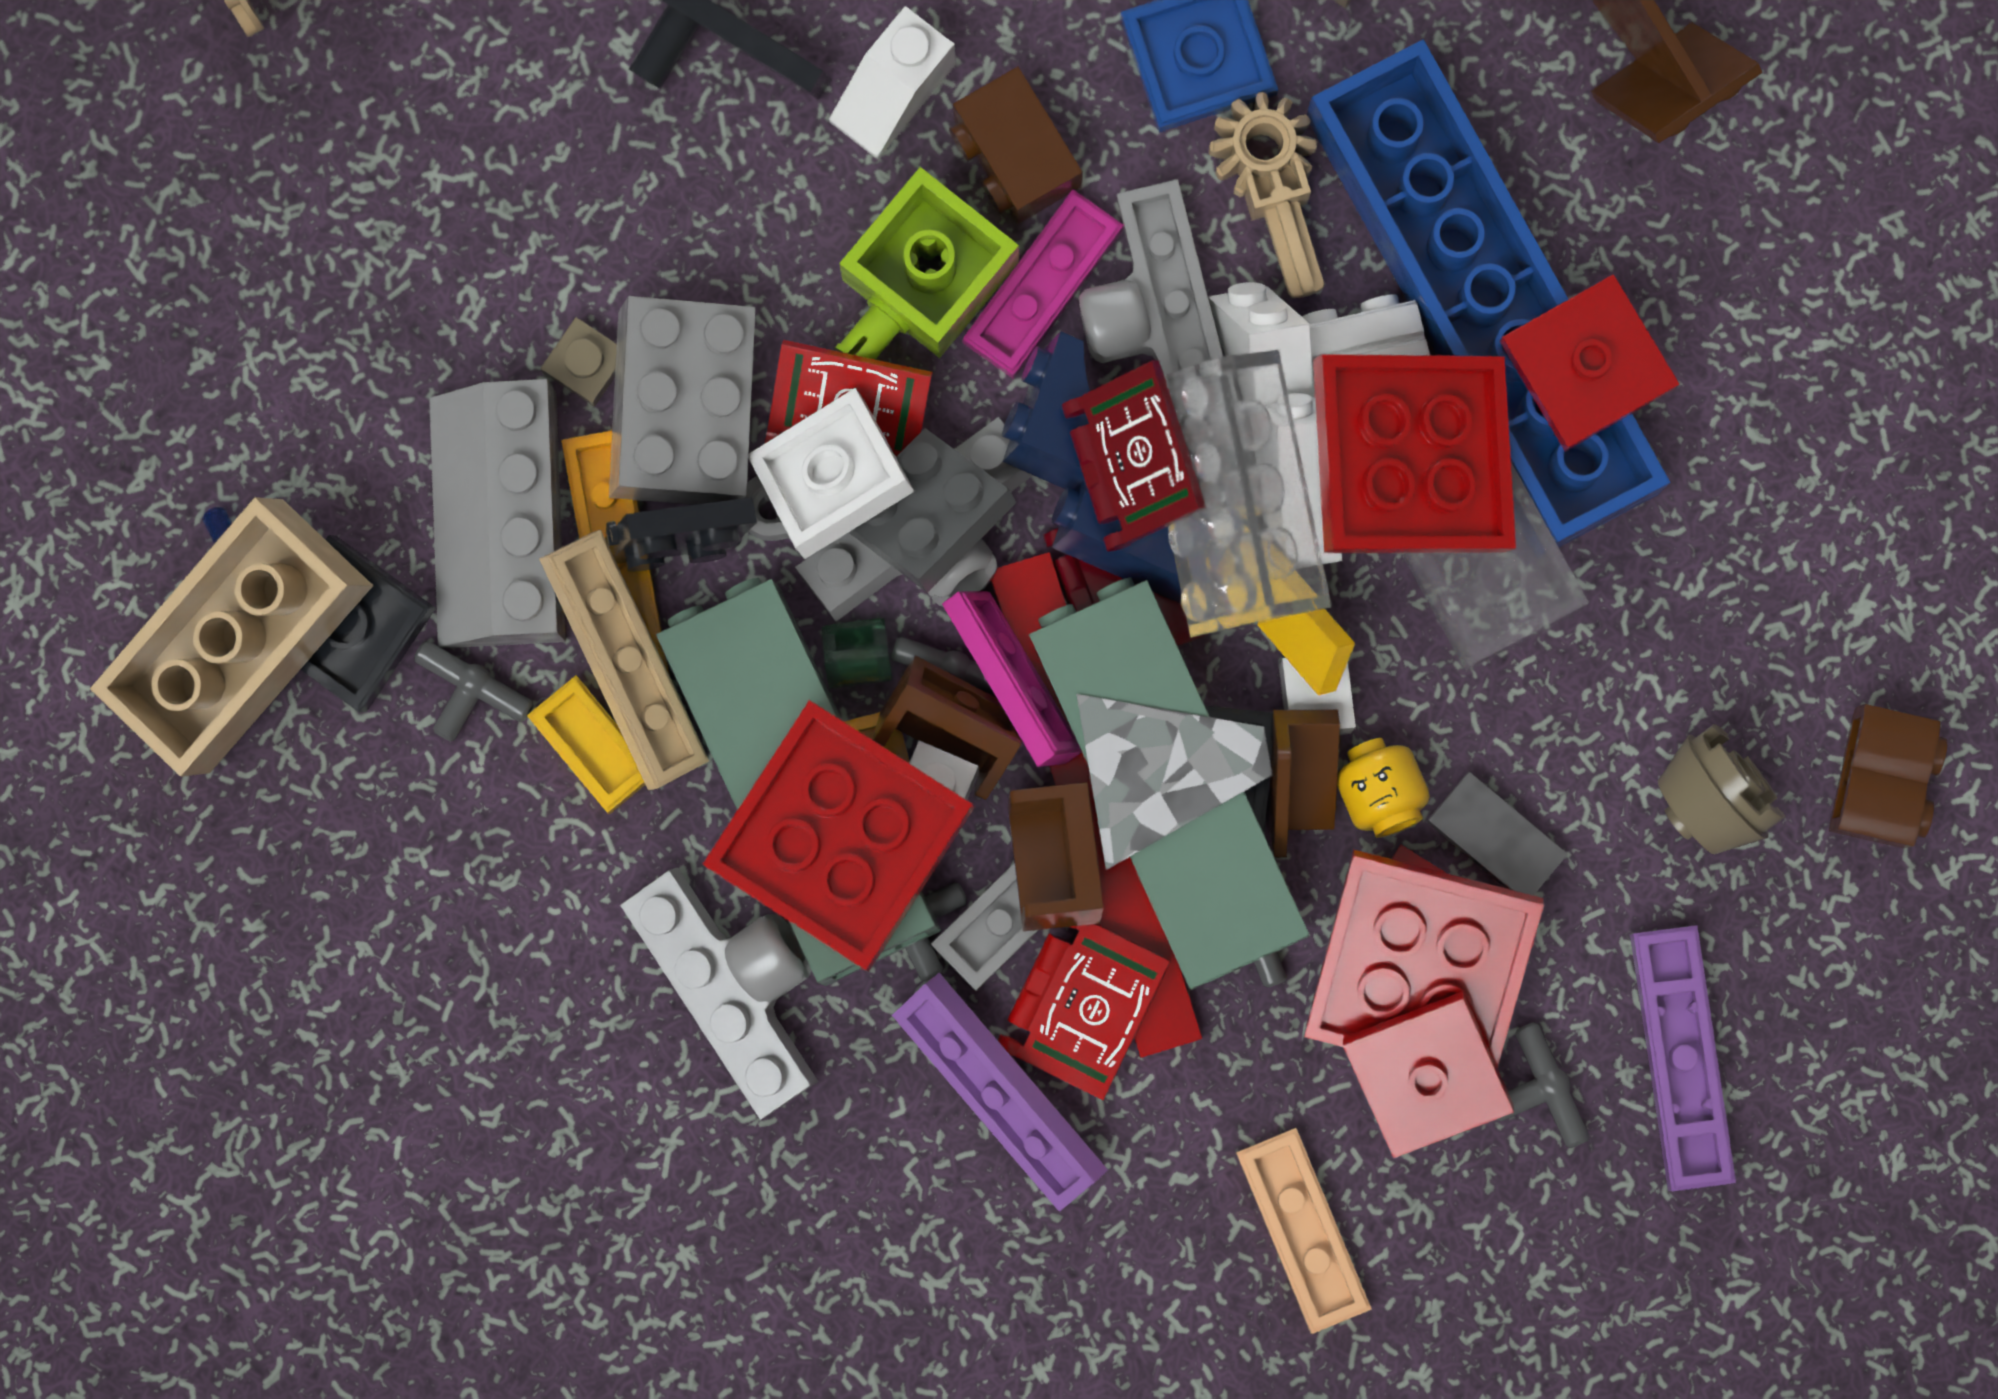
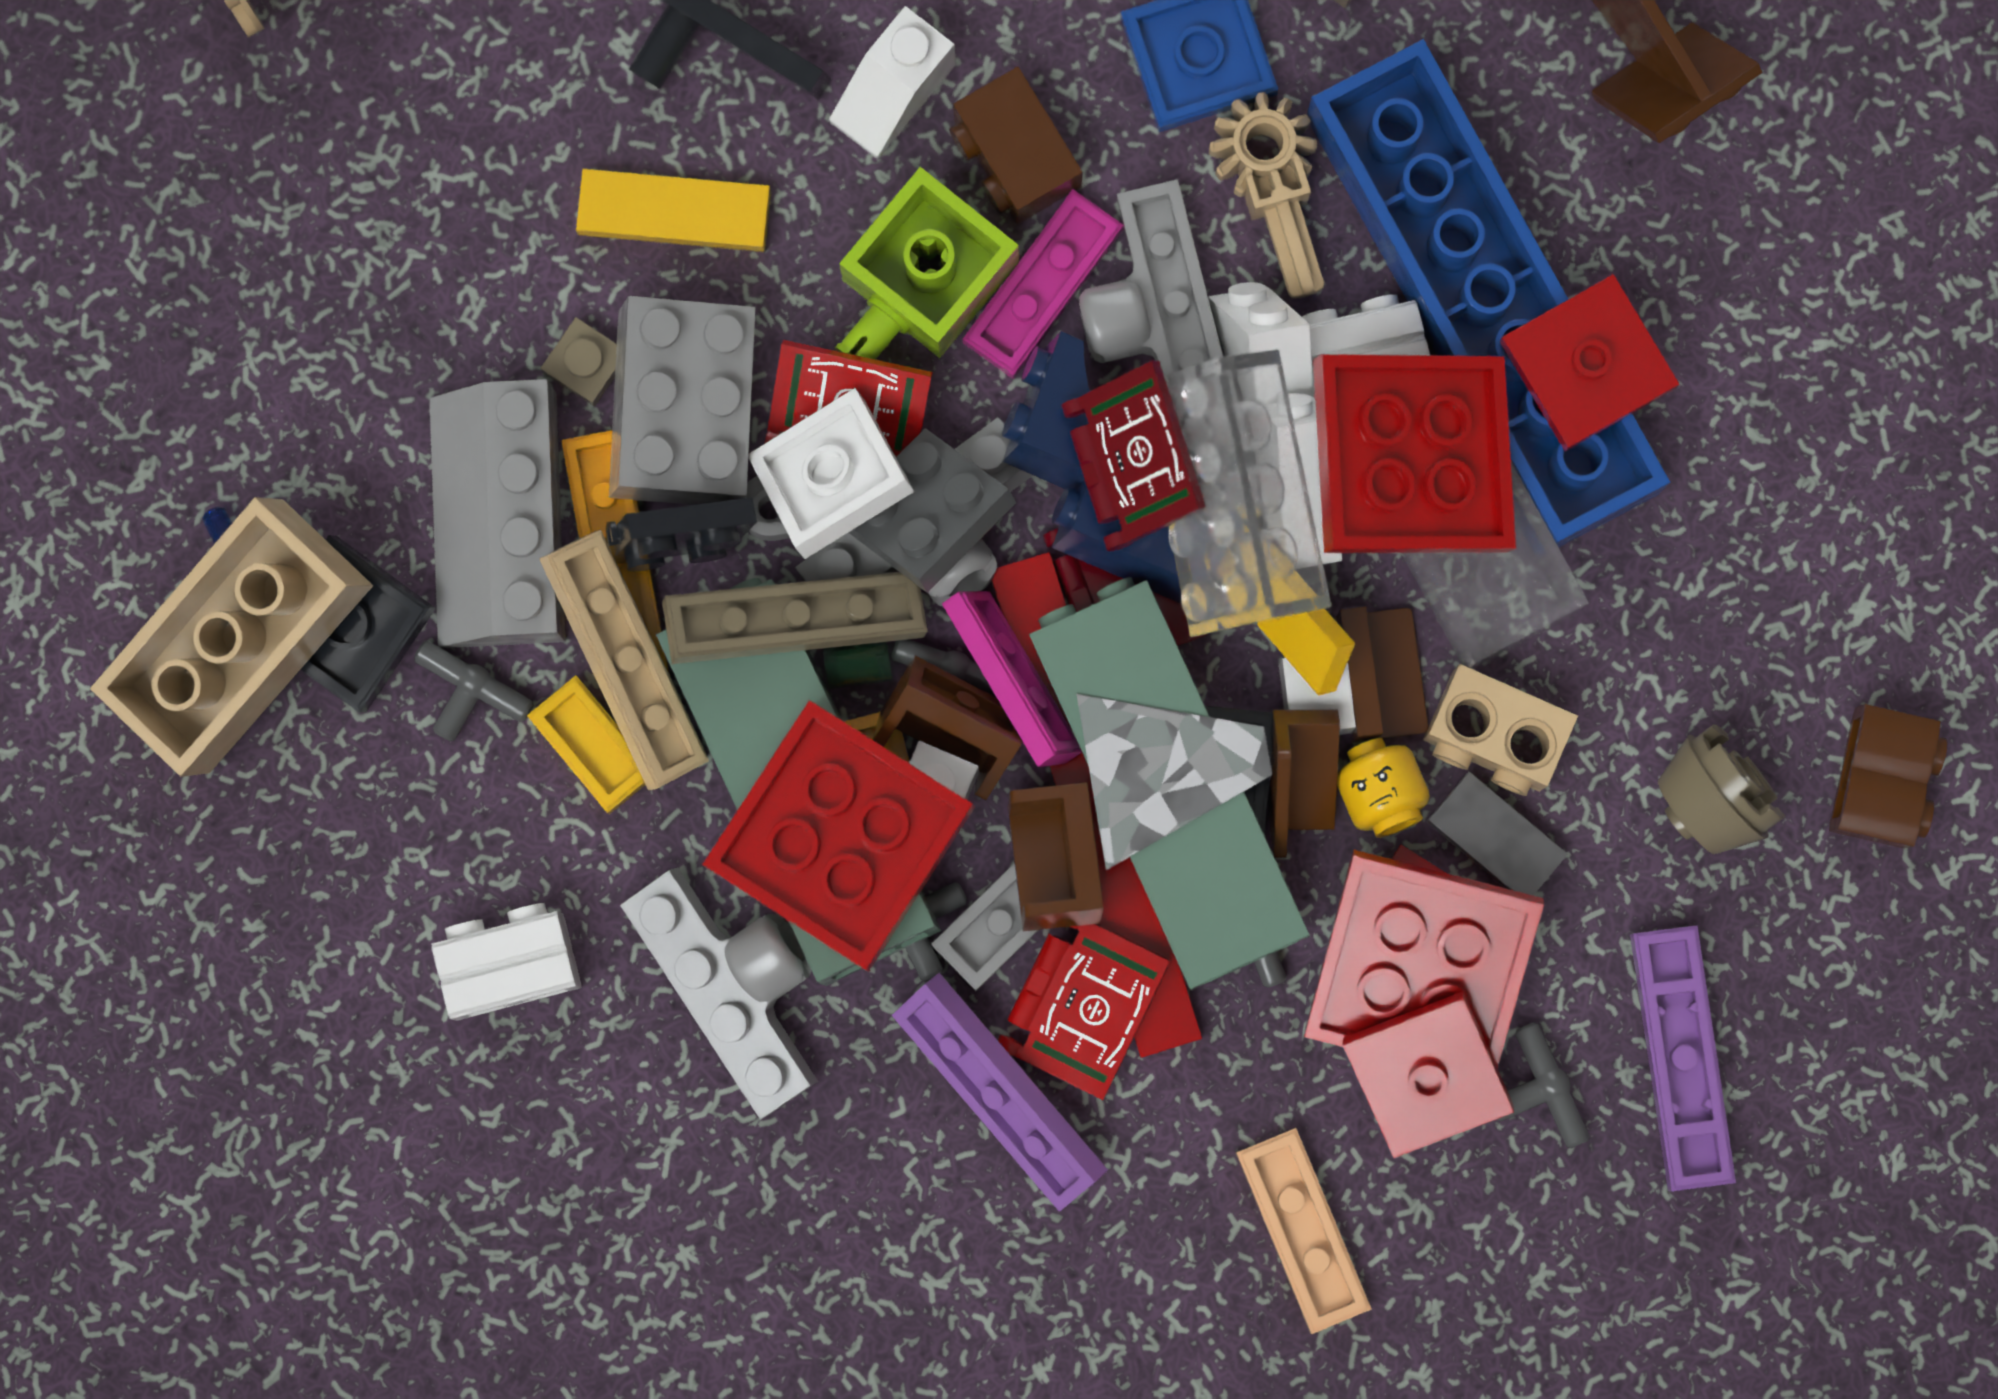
(505, 963): none -> white brick
(673, 210): none -> yellow tile
(793, 617): none -> dark tan tile
(1384, 673): none -> reddish brown panel
(1503, 713): none -> tan brick

